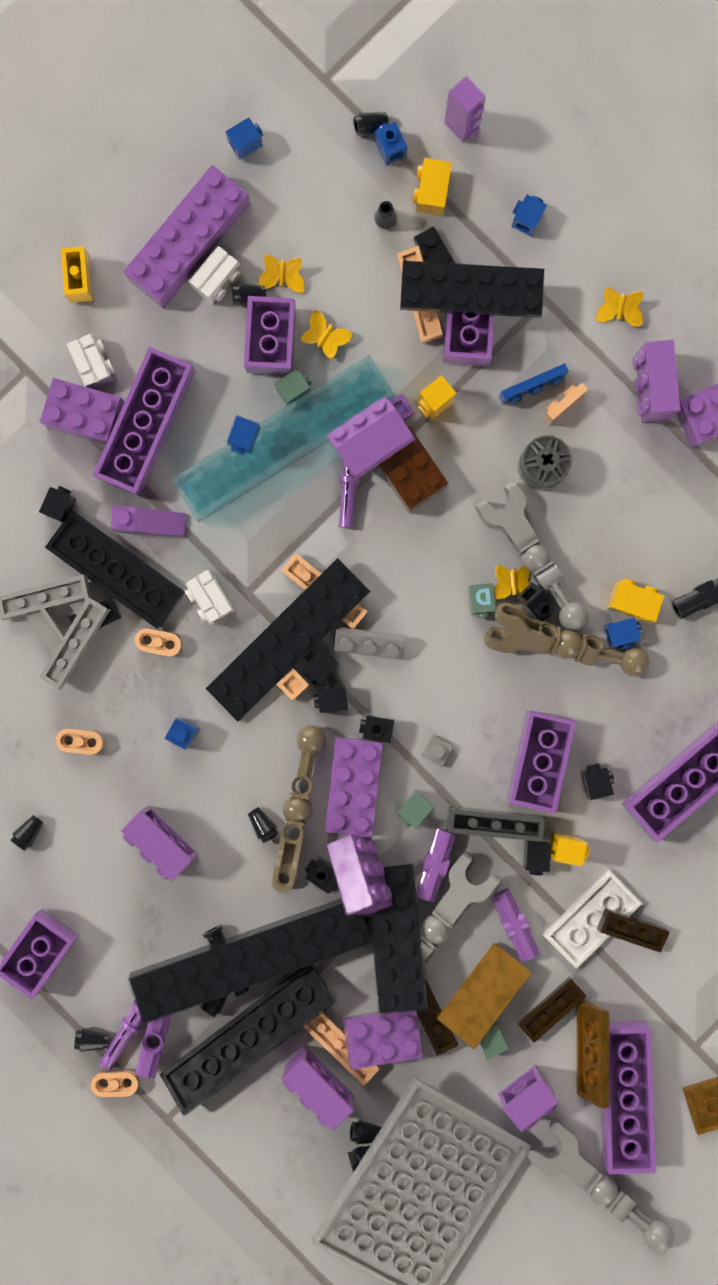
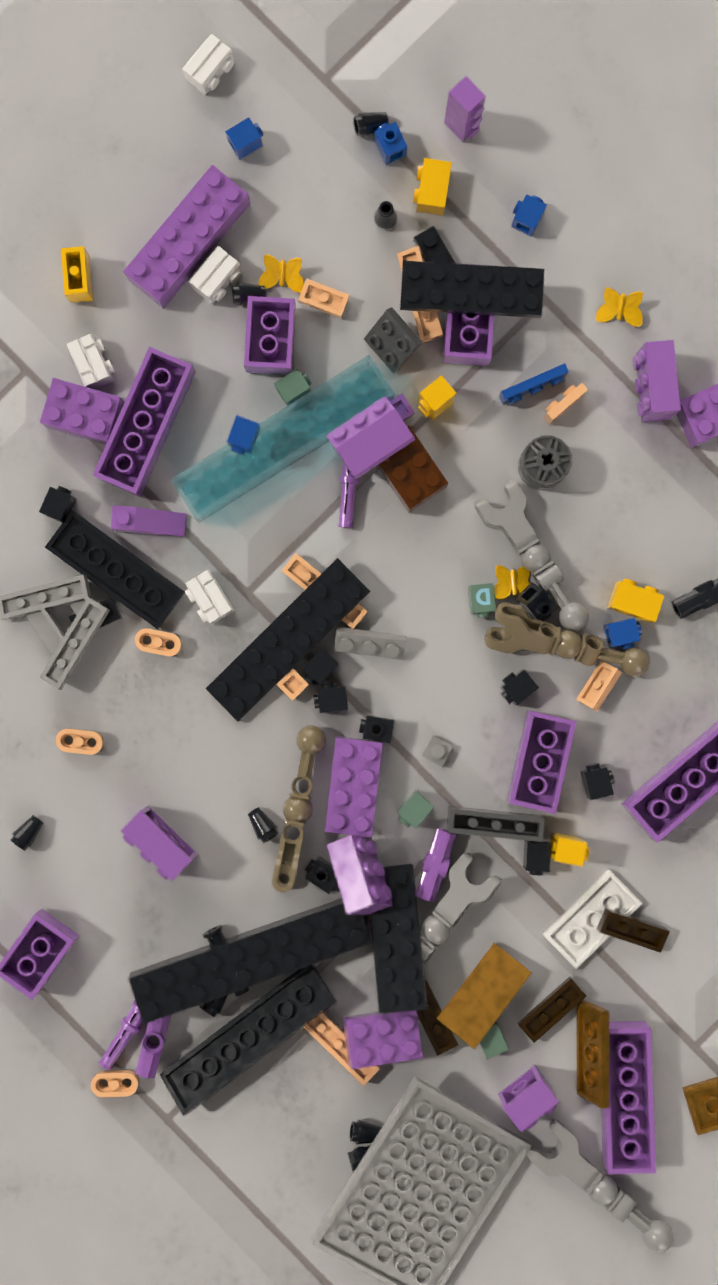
(90, 1040): black cone -> none
(181, 733): blue brick -> none
(208, 64): none -> white brick
(318, 1088): medium lavender brick -> none
(323, 298): none -> light nougat plate
(323, 336): yellow piece -> none
(392, 340): none -> dark grey plate
(515, 925): medium lavender piece -> none
(517, 687): none -> black brick
(599, 686): none -> light nougat plate

